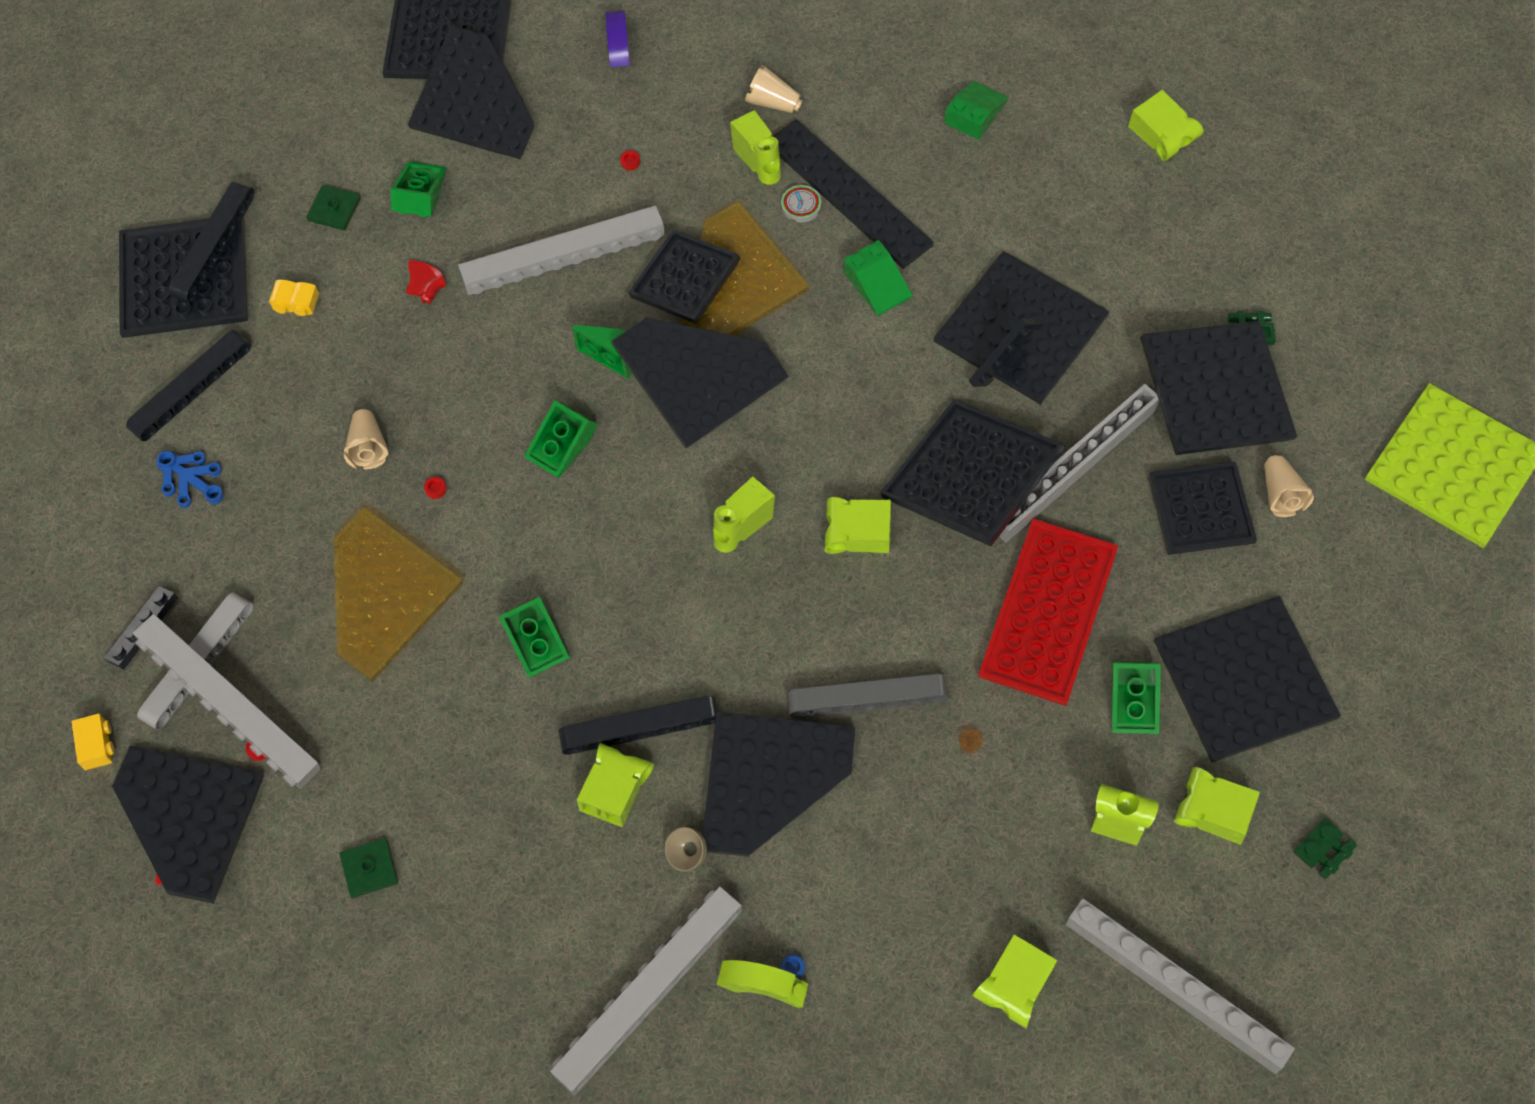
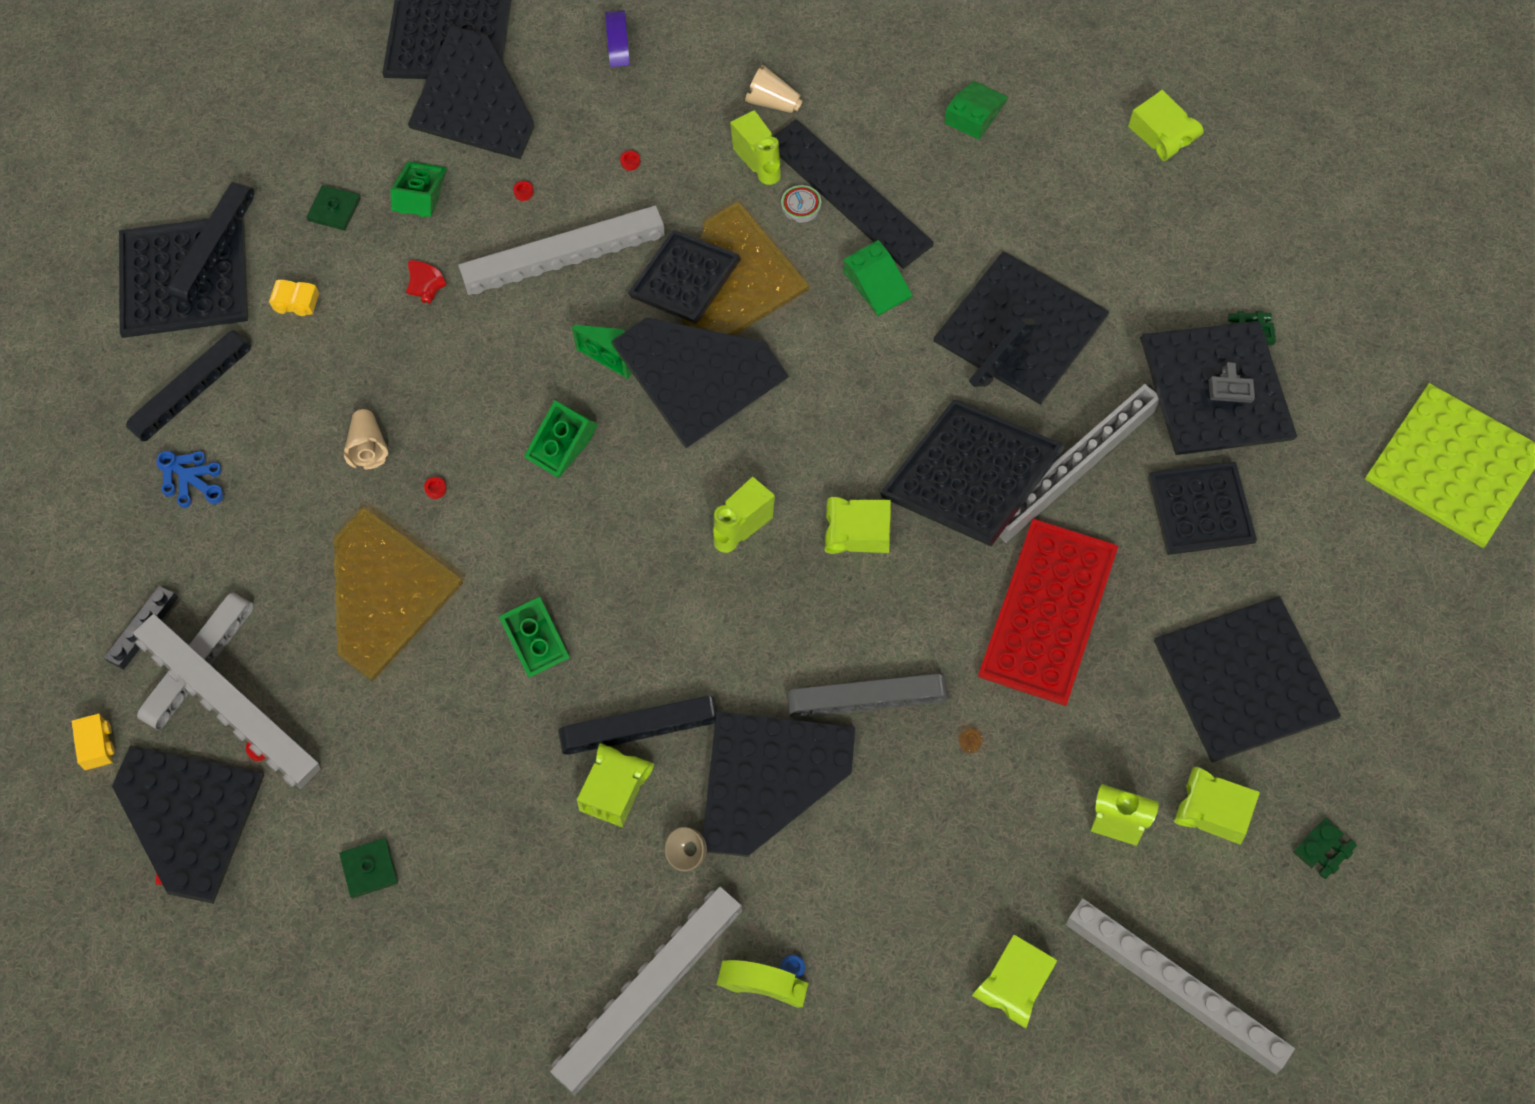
(523, 190): none -> red tile
(1135, 697): green slope -> none
(1230, 386): none -> dark grey hinge
(1285, 488): tan cone -> none

